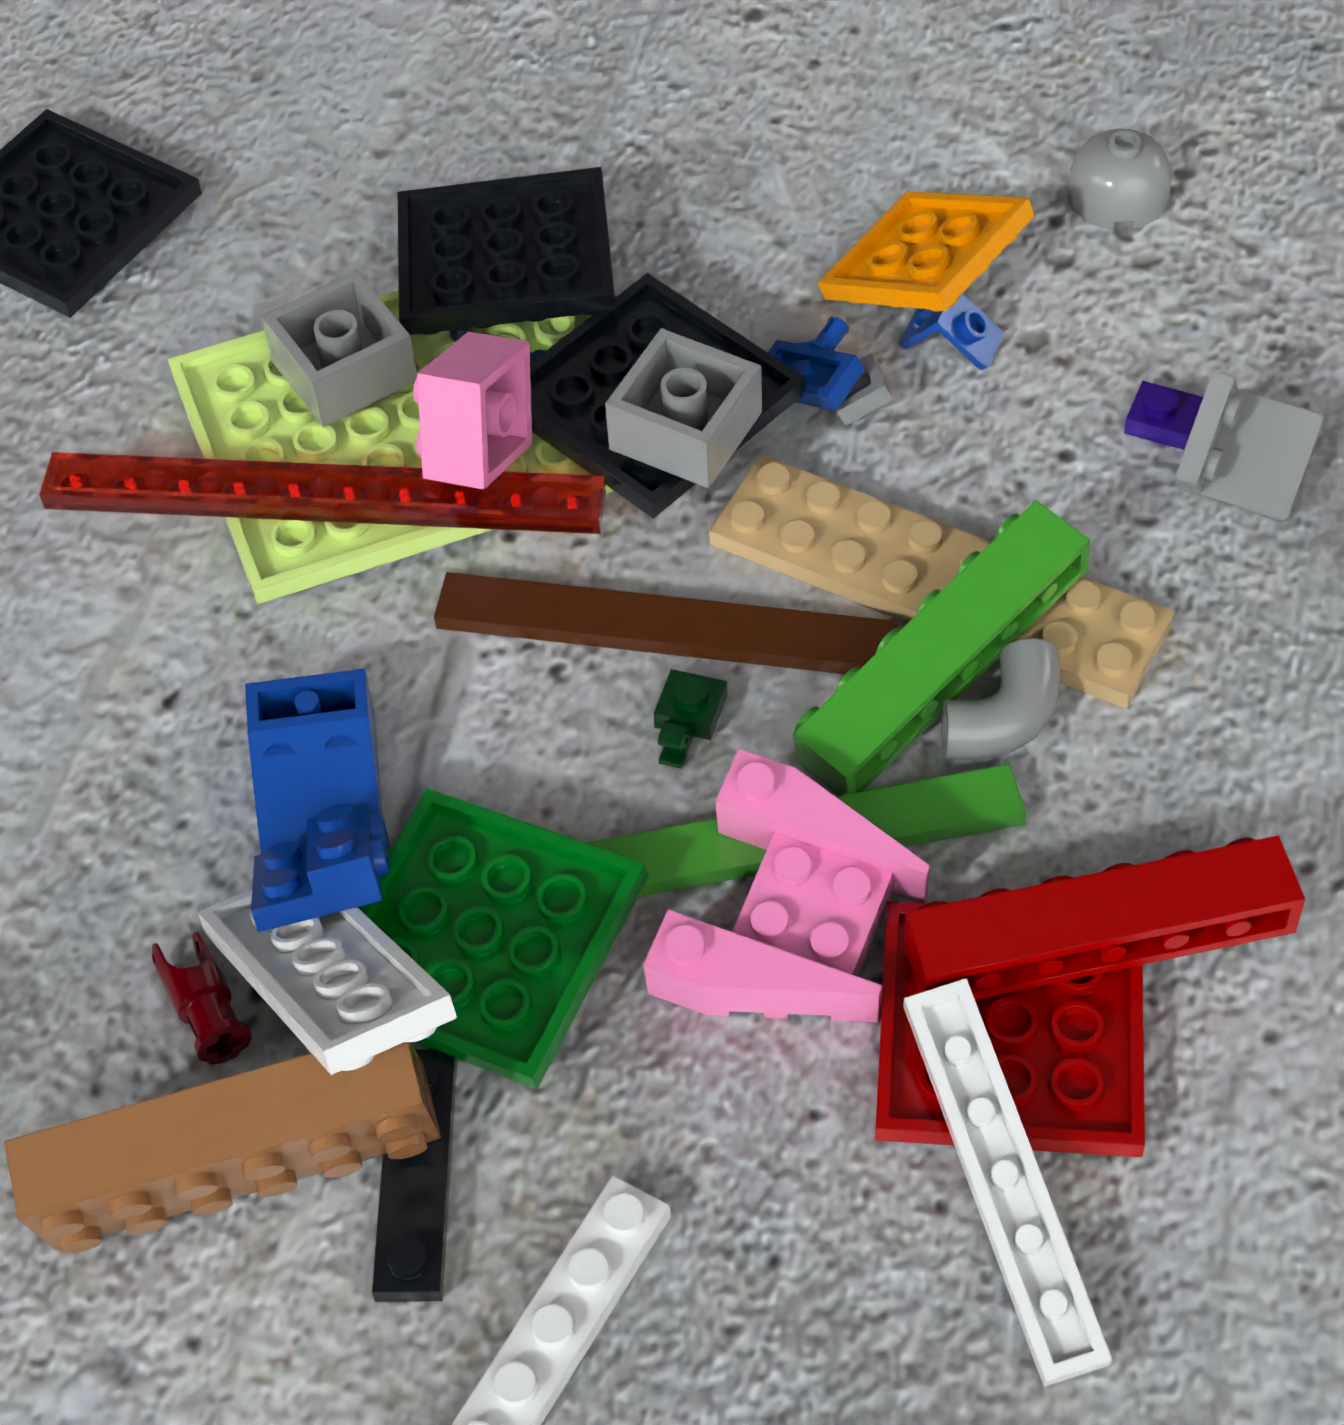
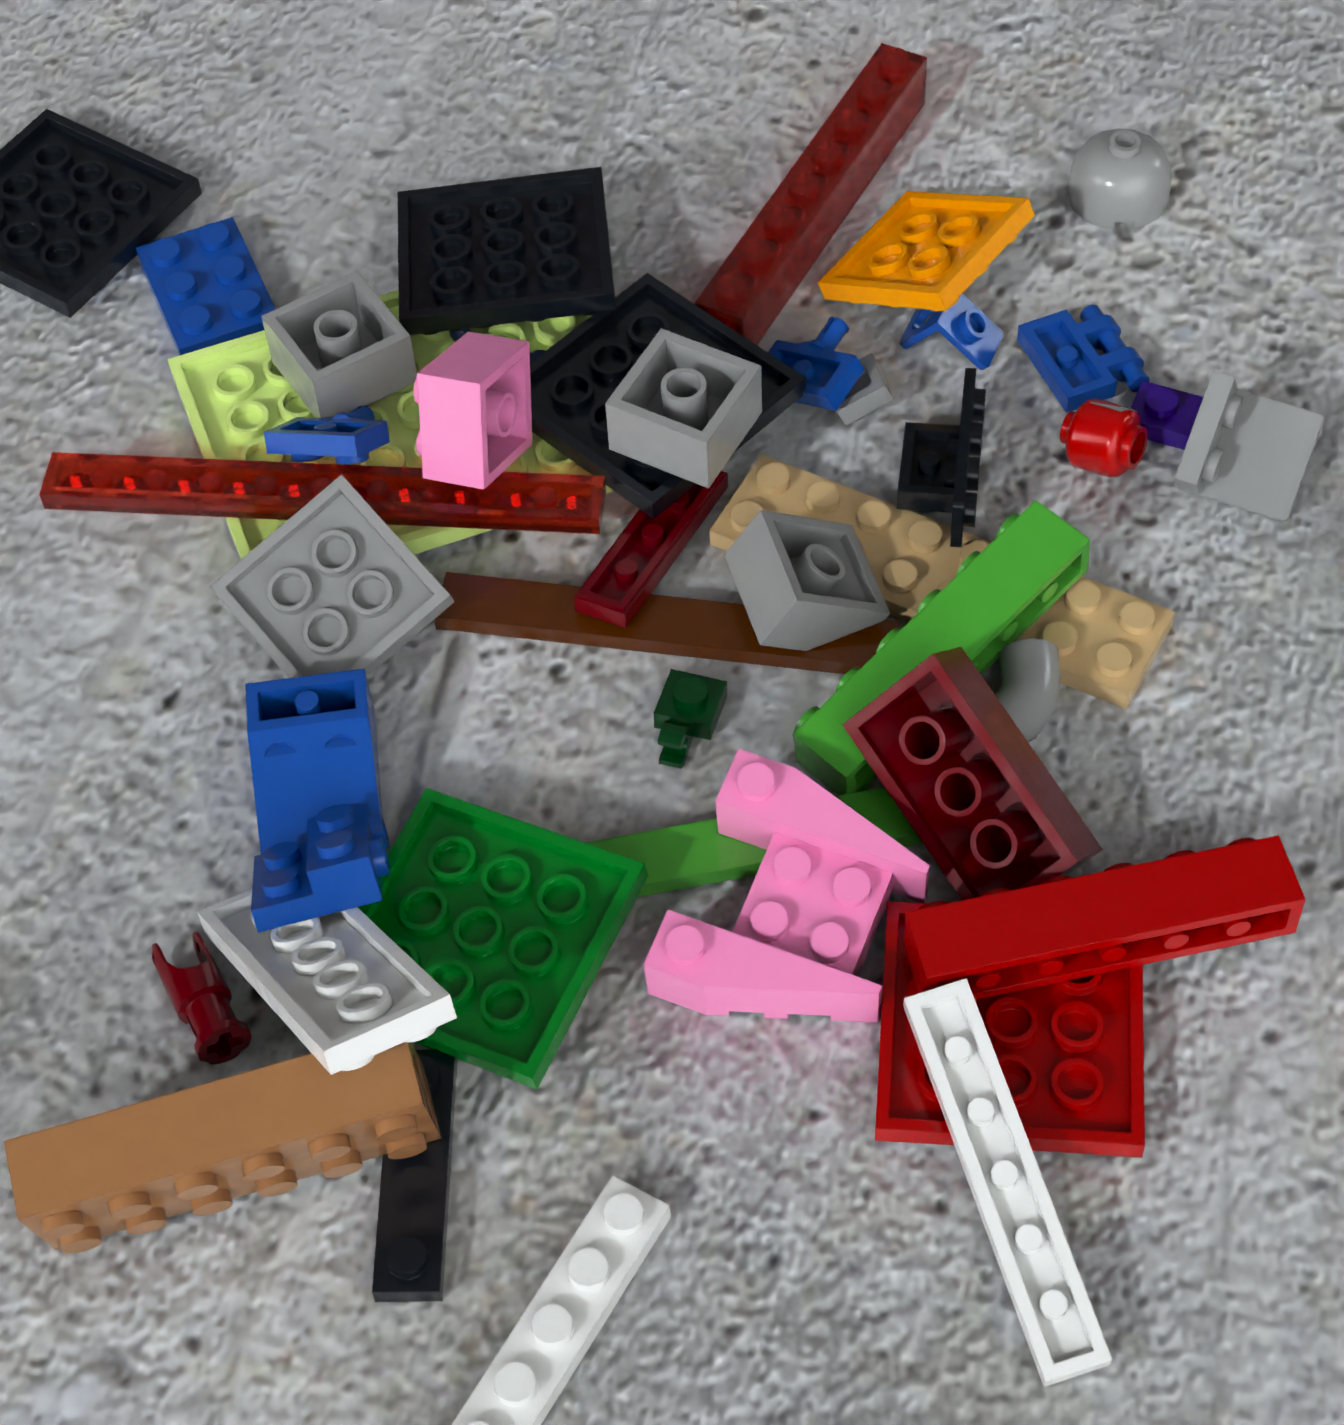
(205, 285): none -> blue plate
(332, 588): none -> light grey plate
(344, 436): none -> blue plate
(644, 556): none -> dark red tile
(804, 580): none -> light grey slope
(817, 194): none -> clear red brick
(938, 463): none -> black bracket
(969, 780): none -> dark red slope
(1070, 364): none -> blue plate
(1104, 438): none -> red head

